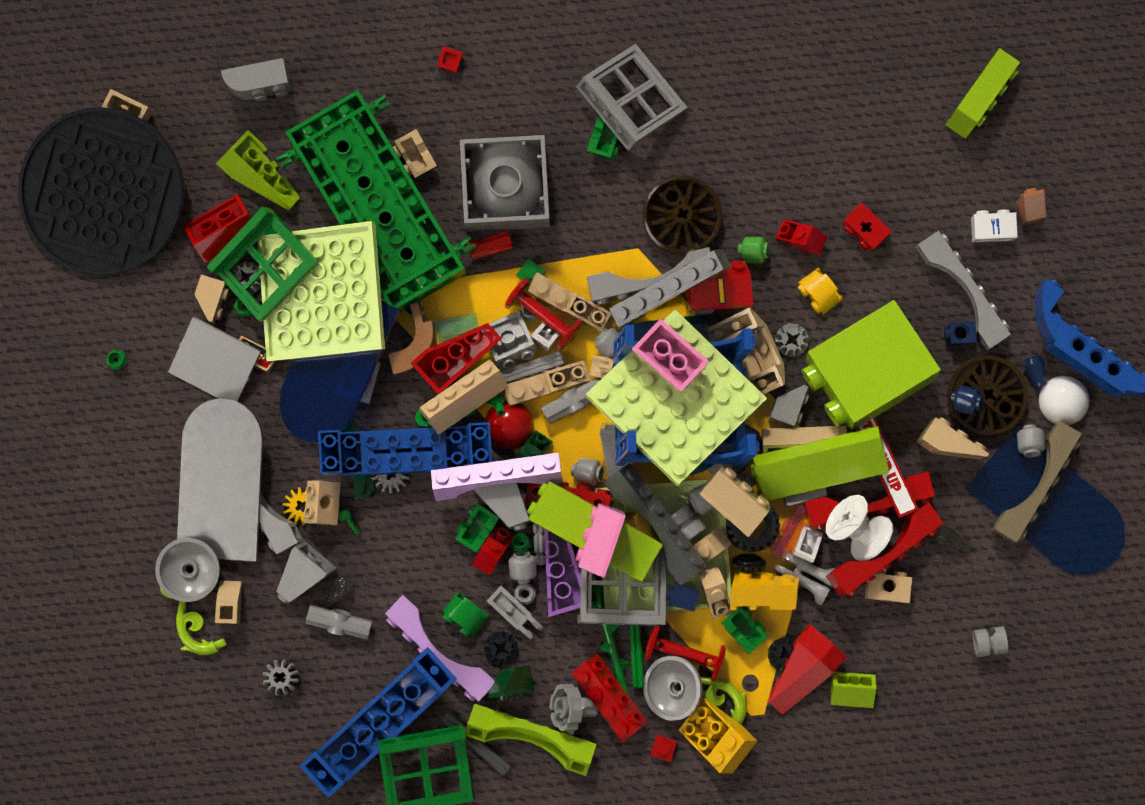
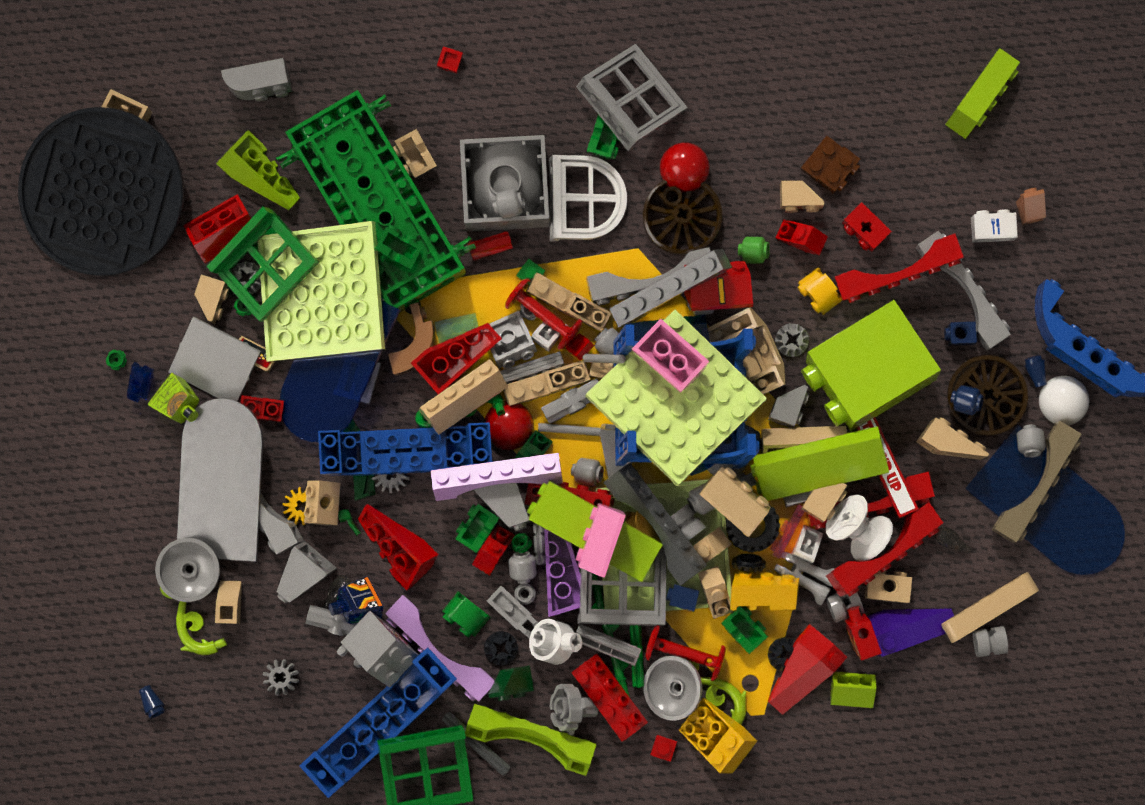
(139, 382): none -> clear blue hips
(151, 702): none -> dark blue cone
(176, 400): none -> lime torso
(264, 408): none -> red slope
(356, 601): none -> clear blue torso
(378, 649): none -> light grey container
(398, 248): none -> green cylinder
(405, 551): none -> red wedge
(509, 203): none -> light grey head
(553, 641): none -> white piece
(558, 197): none -> white window
(568, 429): none -> light grey bar
(579, 346): none -> red plate
(603, 358): none -> light grey bar
(608, 645): none -> light grey piece
(684, 166): none -> red piece
(798, 195): none -> tan slope
(822, 500): none -> tan slope
(831, 165): none -> reddish brown plate
(837, 607): none -> light grey wheel
(862, 634): none -> red torso
(907, 627): none -> dark purple wedge
(942, 252): none -> red arch
(989, 607): none -> tan beam

